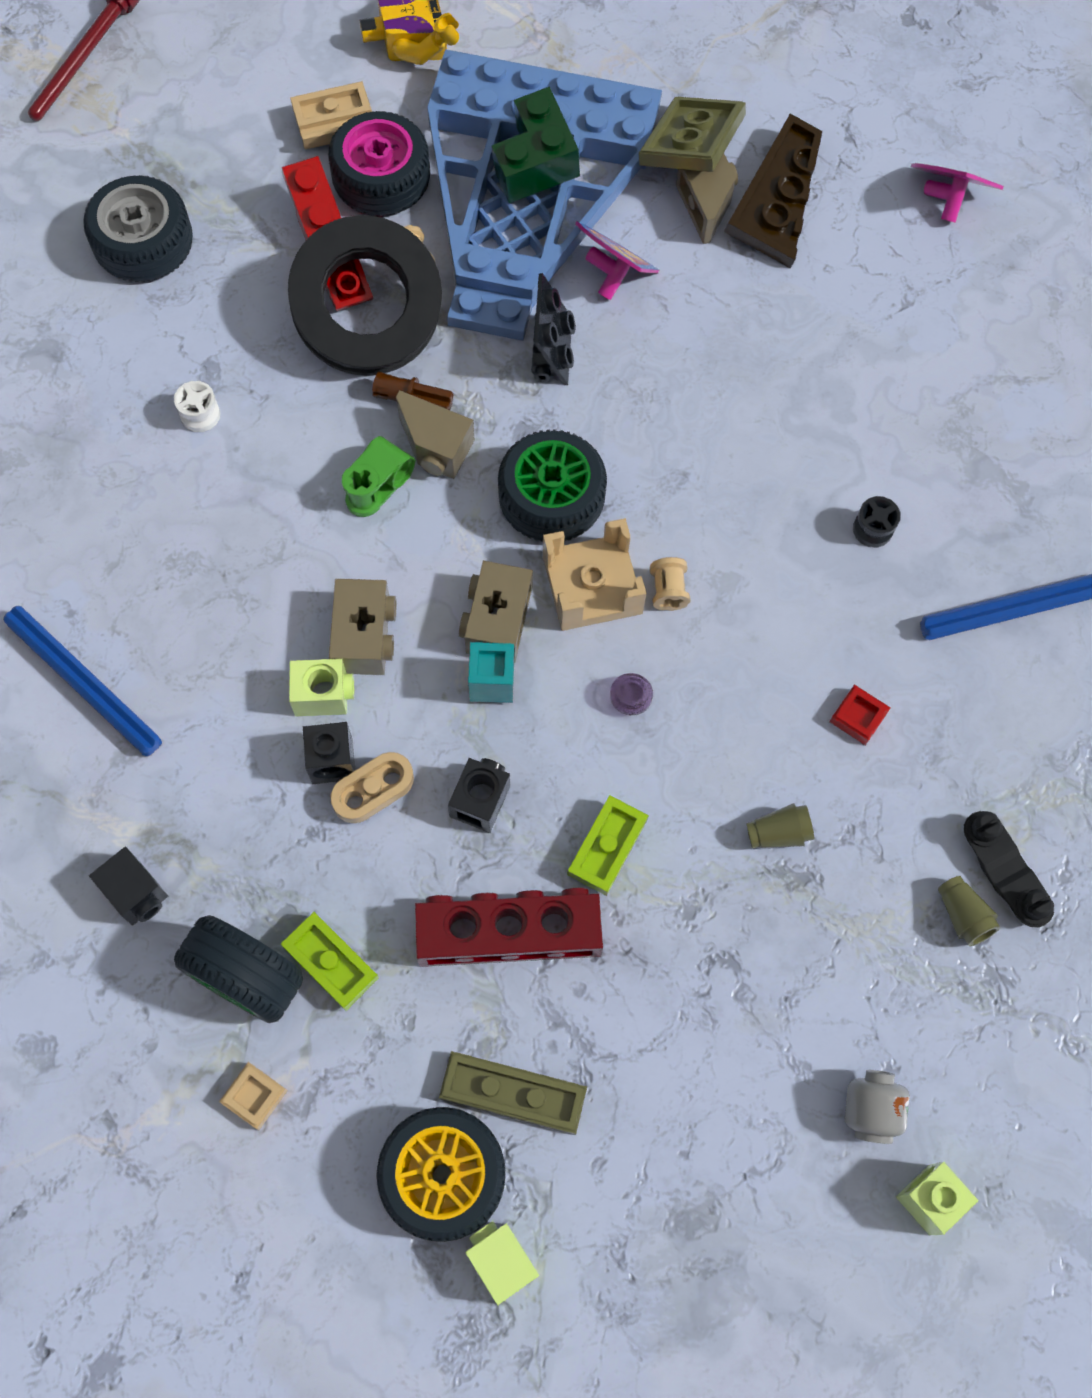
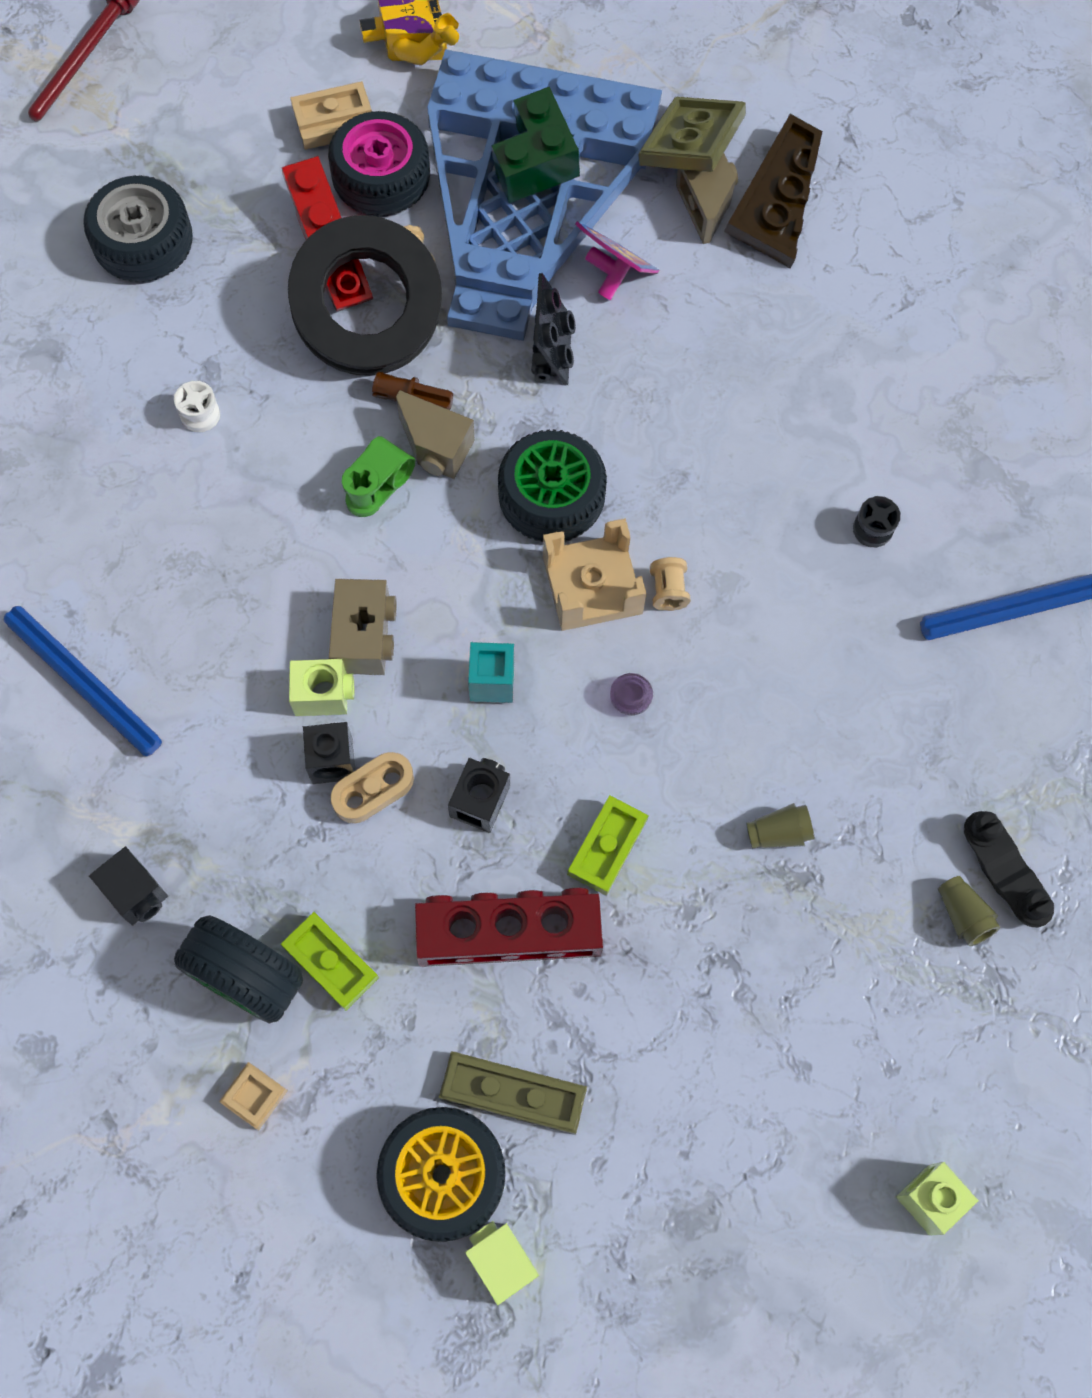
(501, 588): dark tan brick -> none
(859, 714): red tile -> none
(877, 1107): light grey head -> none
(952, 192): dark pink shield -> none

